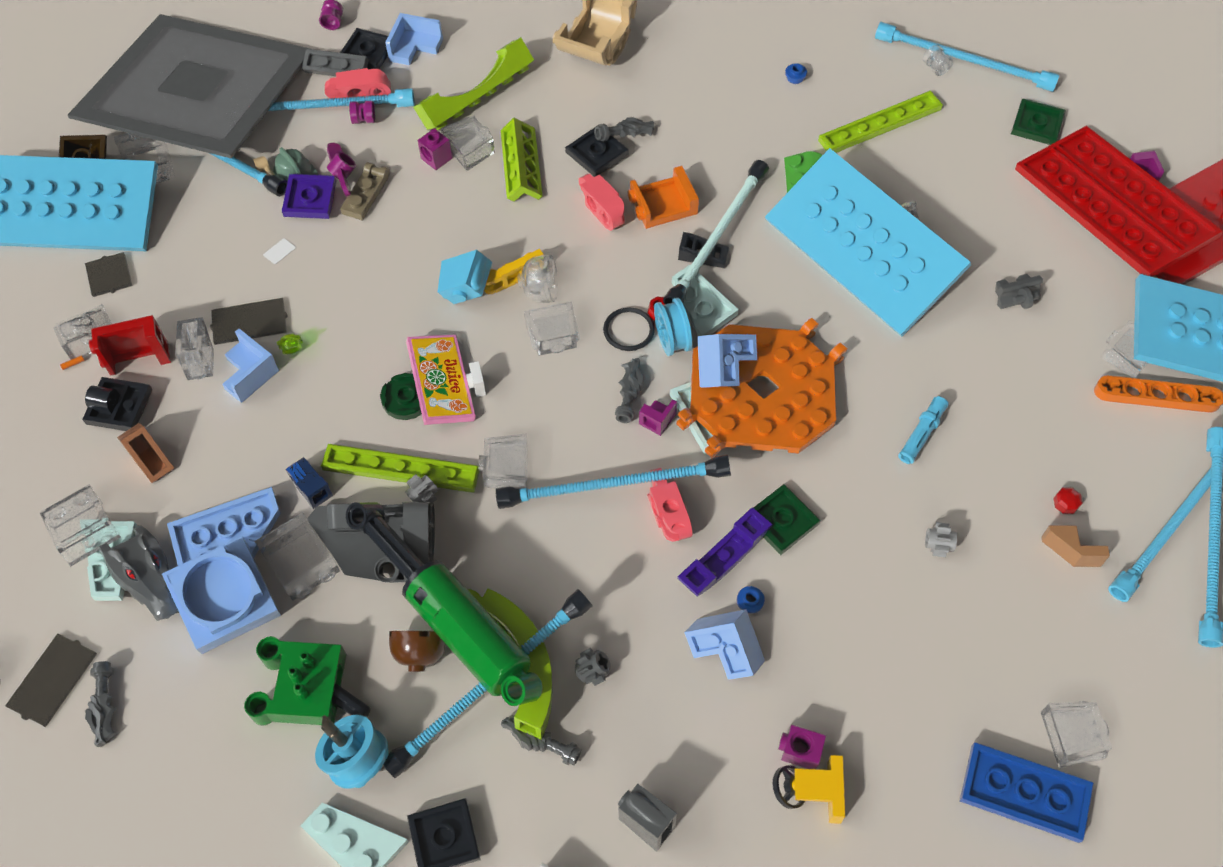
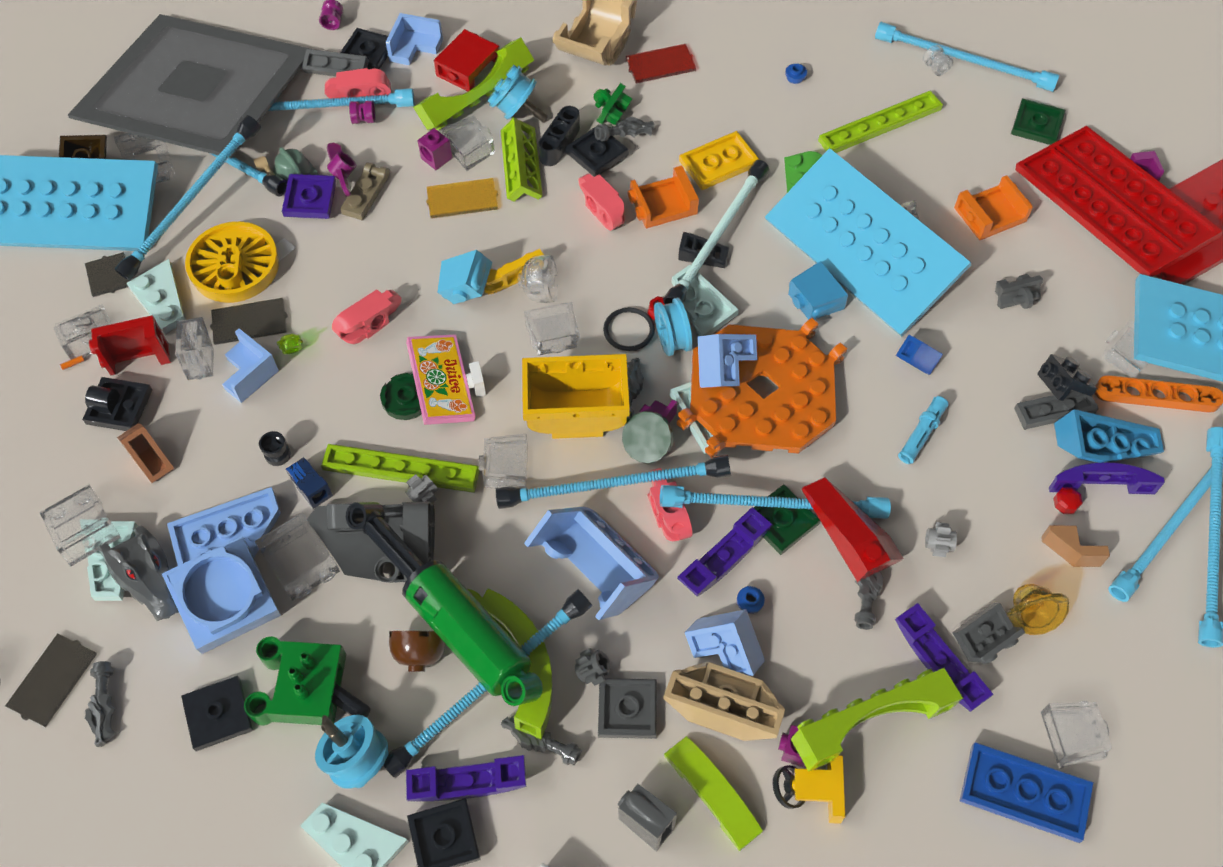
(130, 265): none -> medium azure hose
(159, 295): none -> light aqua wing
(216, 713): none -> black plate
(239, 257): none -> yellow piece
(274, 448): none -> black wheel
(366, 316): none -> coral piece
(462, 198): none -> clear yellow piece
(465, 59): none -> red panel
(466, 781): none -> dark purple slope
(513, 93): none -> medium azure wheel
(559, 135): none -> black beam
(575, 394): none -> yellow container
(598, 554): none -> light blue windscreen
(604, 99): none -> green hips
(627, 708): none -> dark grey tile
(647, 437): none -> tile
(660, 63): none -> clear red piece
(676, 496): none -> medium azure hose
(715, 792): none -> lime slope
(718, 160): none -> yellow tile
(725, 701): none -> tan wedge
(817, 292): none -> dark azure torso
(857, 537): none -> red wedge
(868, 592): none -> dark grey piece
(919, 354): none -> blue panel
(928, 694): none -> lime arch
(935, 655): none -> dark purple slope
(987, 634): none -> dark grey bracket
(993, 209): none -> orange panel
(1038, 609): none -> clear yellow helmet
(1050, 409): none -> dark grey plate
(1065, 375): none -> black bracket
(1105, 438): none -> dark azure wedge
(1136, 478): none -> dark purple slope

